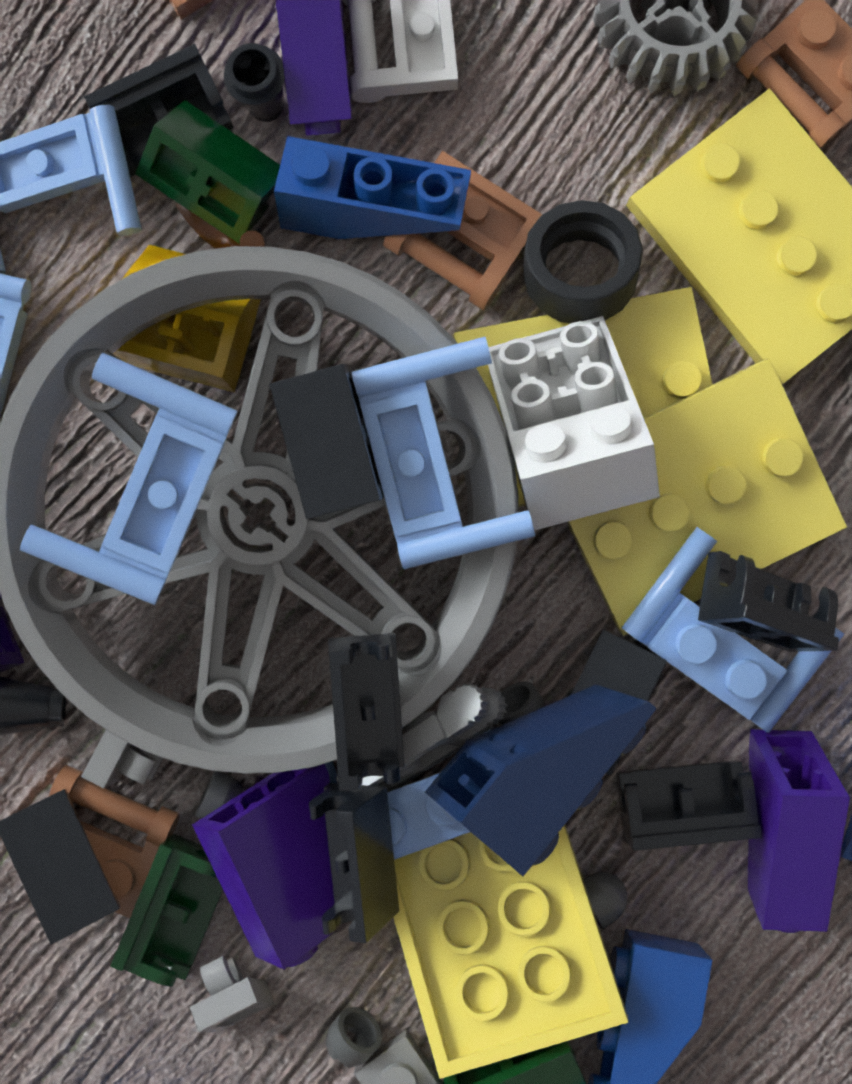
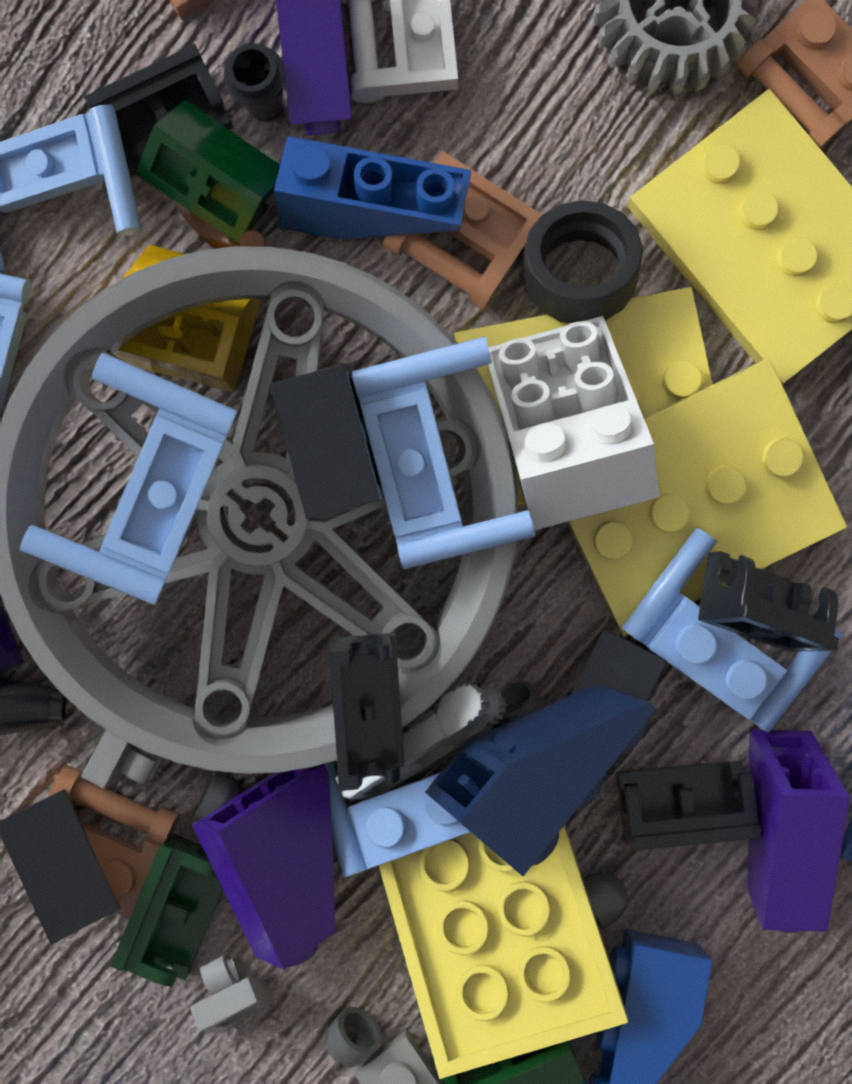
(359, 859): black hinge -> none

